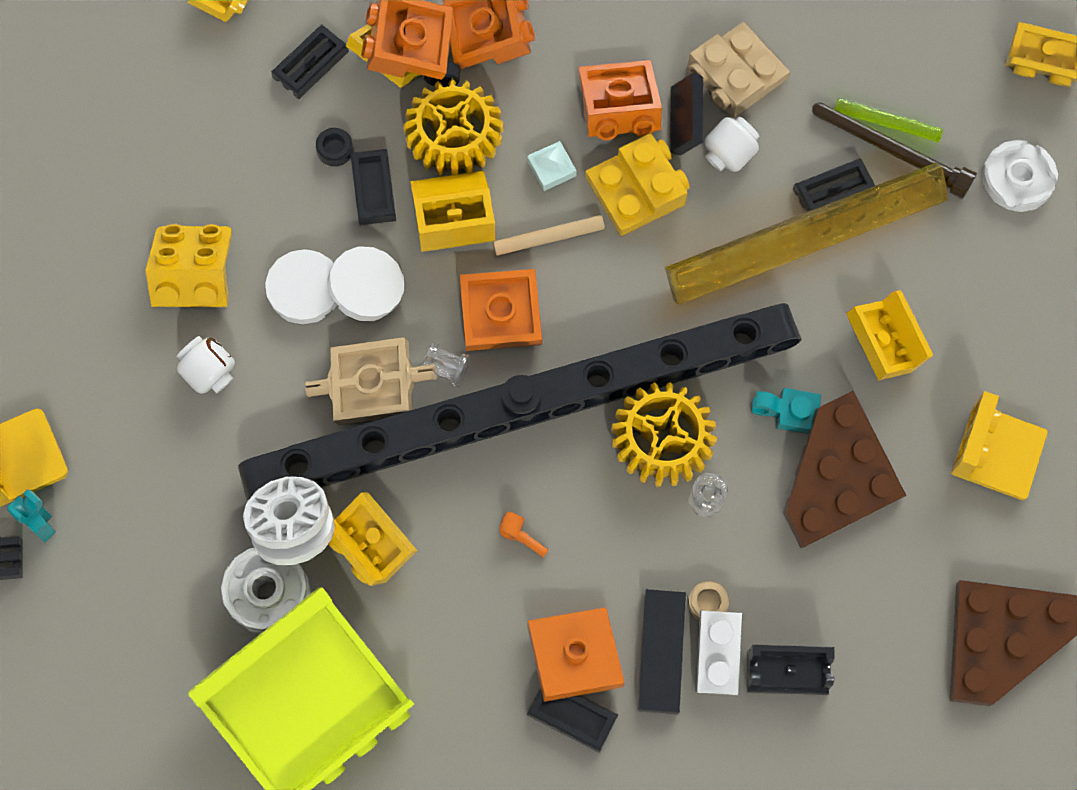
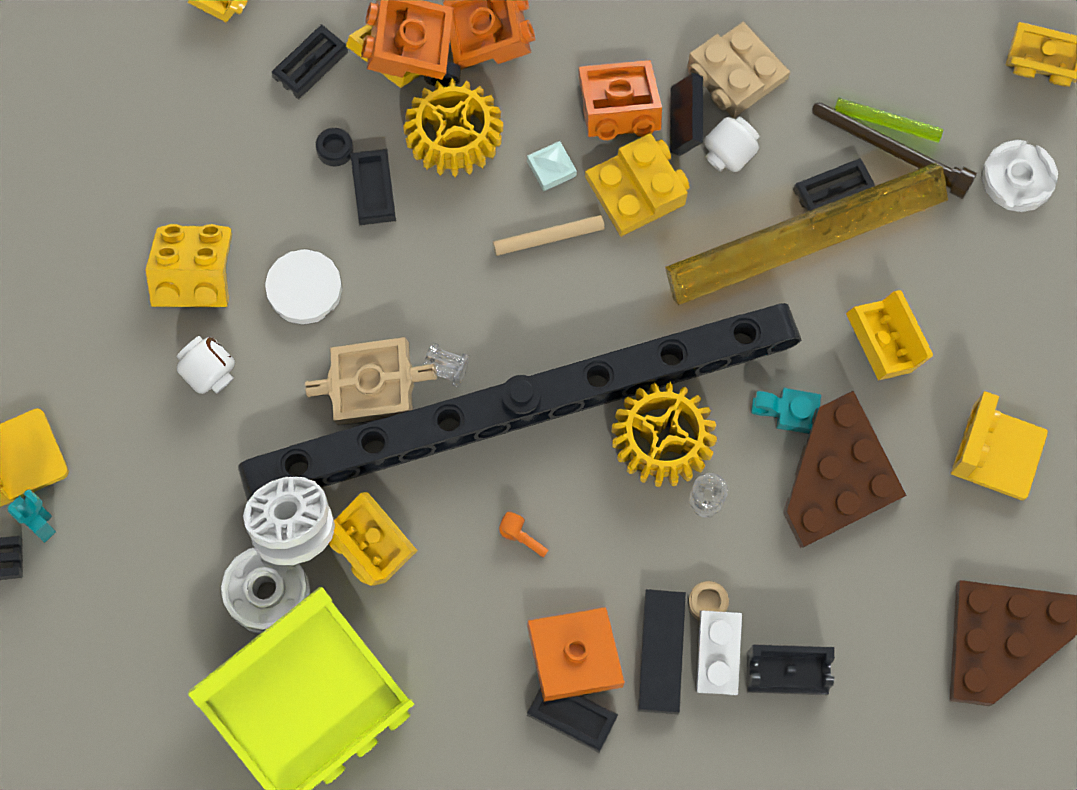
(366, 283): white tile -> none
(453, 211): yellow slope -> none
(500, 309): orange plate -> none

